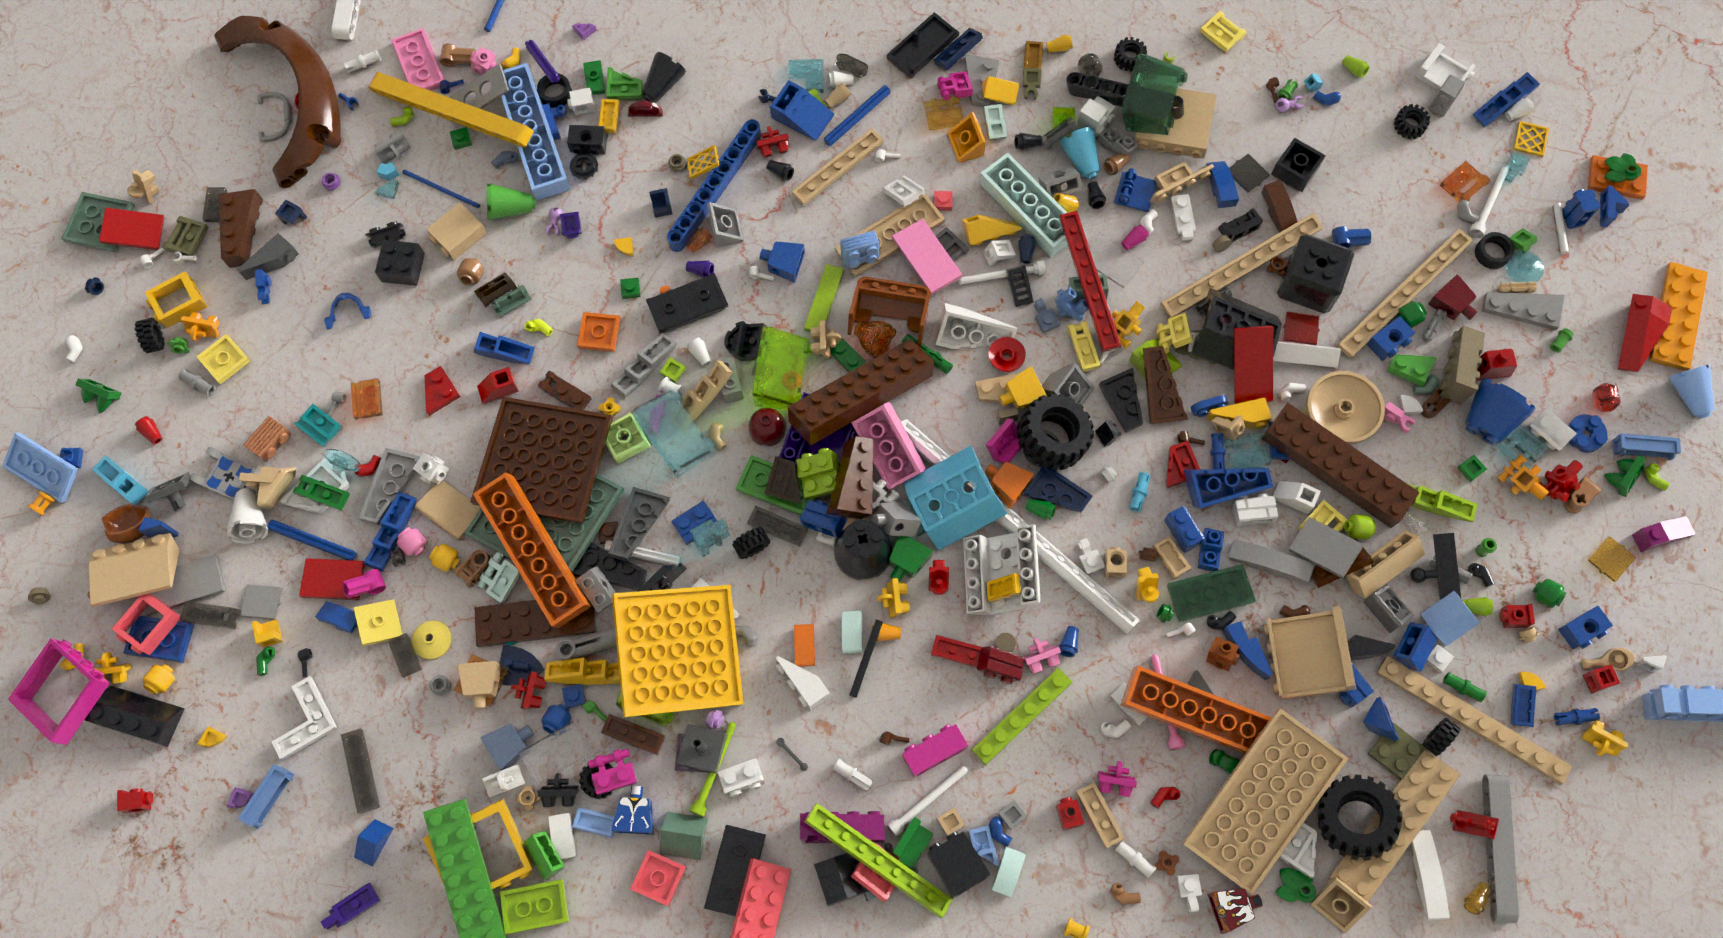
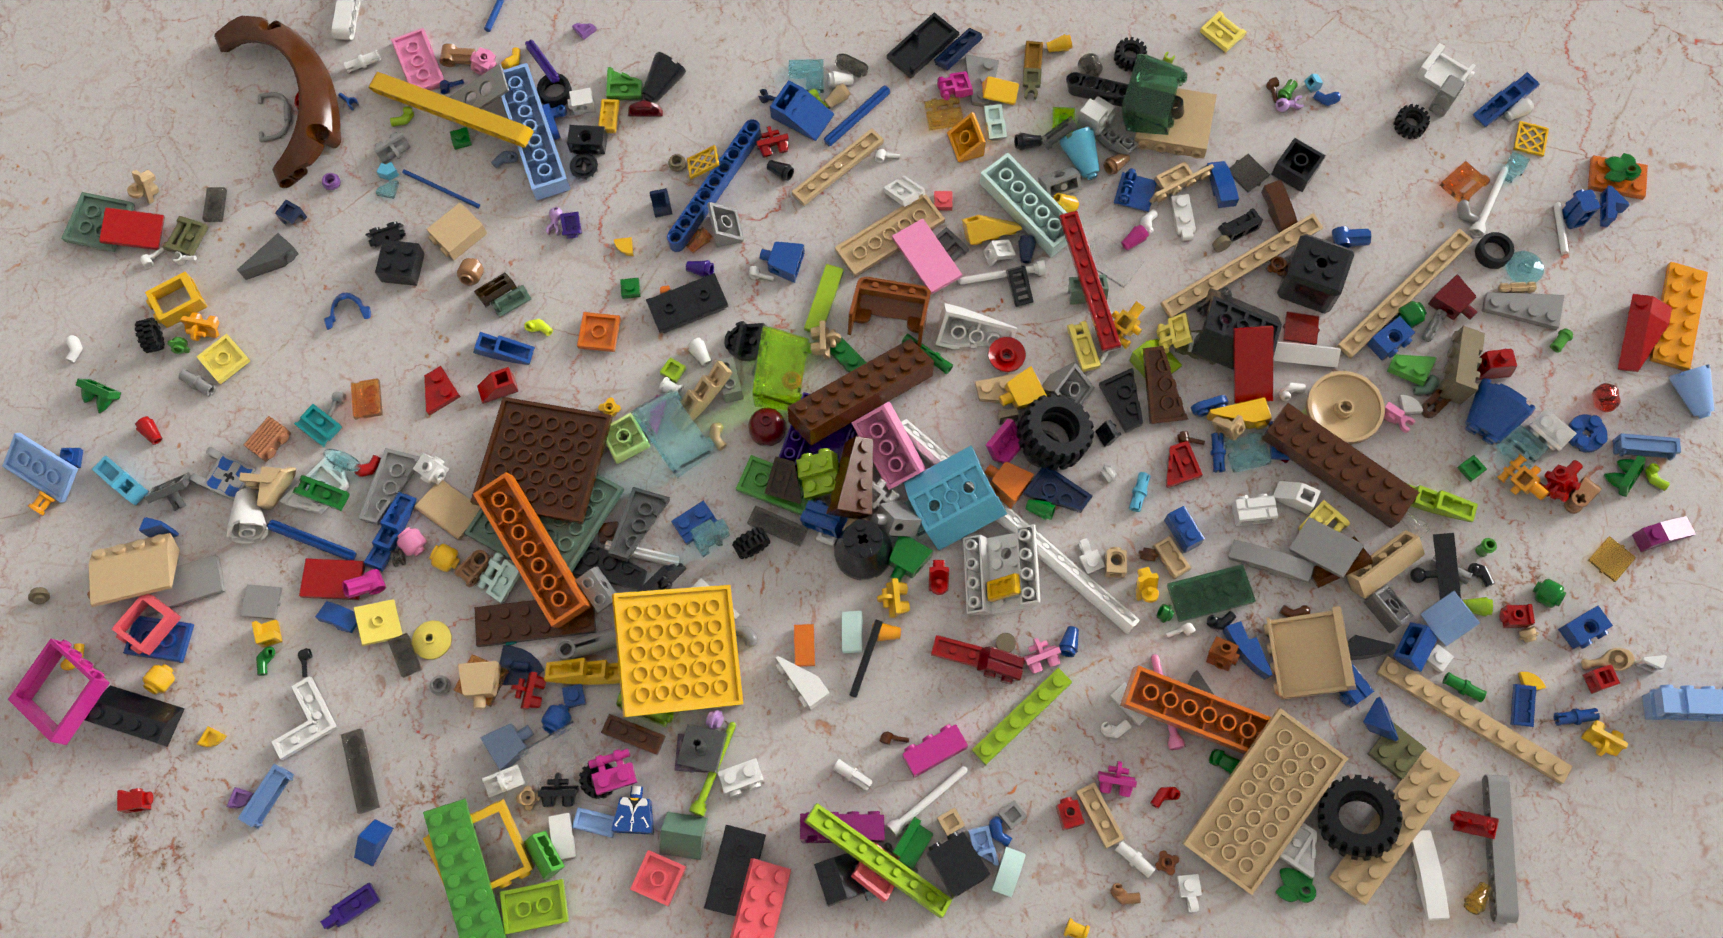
(94, 286): dark blue plate -> none
(118, 672): yellow hips -> none
(124, 523): dark orange cylinder -> none
(209, 615): clear smoke plate -> none
(237, 225): reddish brown wedge -> none
(263, 284): blue plate -> none
(507, 202): bright green cone -> none
(564, 391): reddish brown plate -> none
(590, 706): bright green hand -> none
(594, 77): green plate -> none
(644, 365): light grey slope -> none
(780, 742): dark grey hinge -> none
(859, 249): light blue brick -> none
(874, 337): clear orange piece -> none
(1046, 318): sand blue plate -> none
(1069, 306): medium blue hips -> none
(1095, 196): black cone -> none
(1210, 549): blue slope -> none
(1223, 484): blue wedge -> none
(1233, 908): torso -> none
(1340, 904): tan slope -> none
(1356, 66): lime cone -> none
(1360, 527): lime head -> none
(1441, 737): black tyre -> none
(1523, 240): bright green tile -> none

